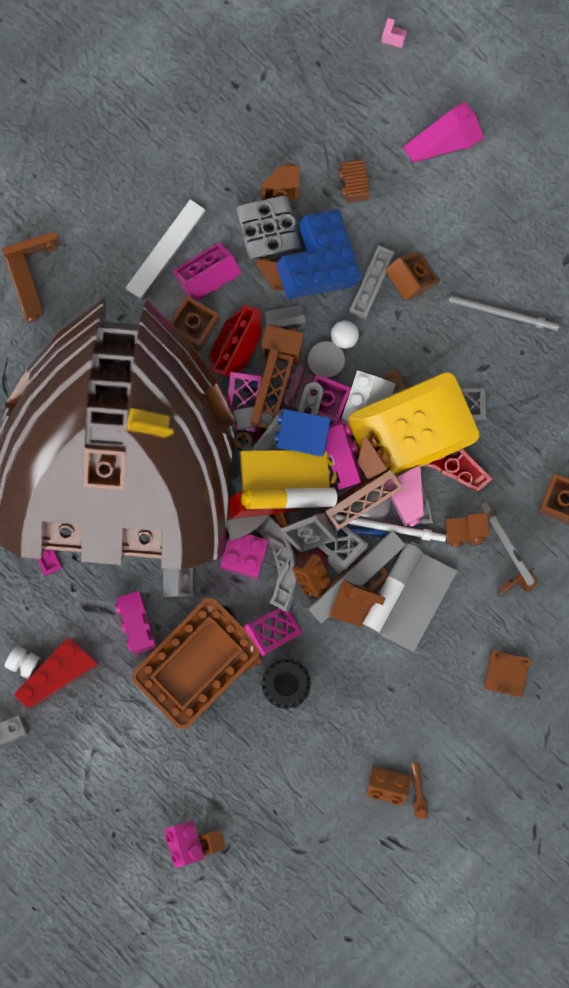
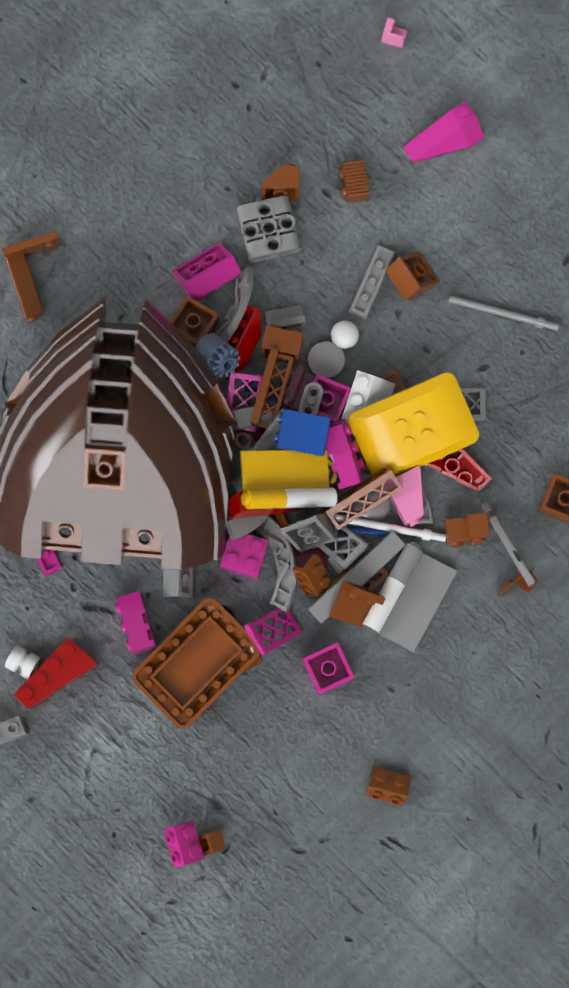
(149, 423): yellow panel -> none
(165, 249): white tile -> none
(217, 354): none -> sand blue gear
(235, 313): none -> light grey tile
(270, 273): dark orange slope -> none
(276, 669): black tyre -> none
(328, 259): blue piece -> none
(328, 669): none -> dark pink brick
(372, 456): dark orange slope -> none
(420, 805): dark orange piece -> none
(506, 673): dark orange piece -> none

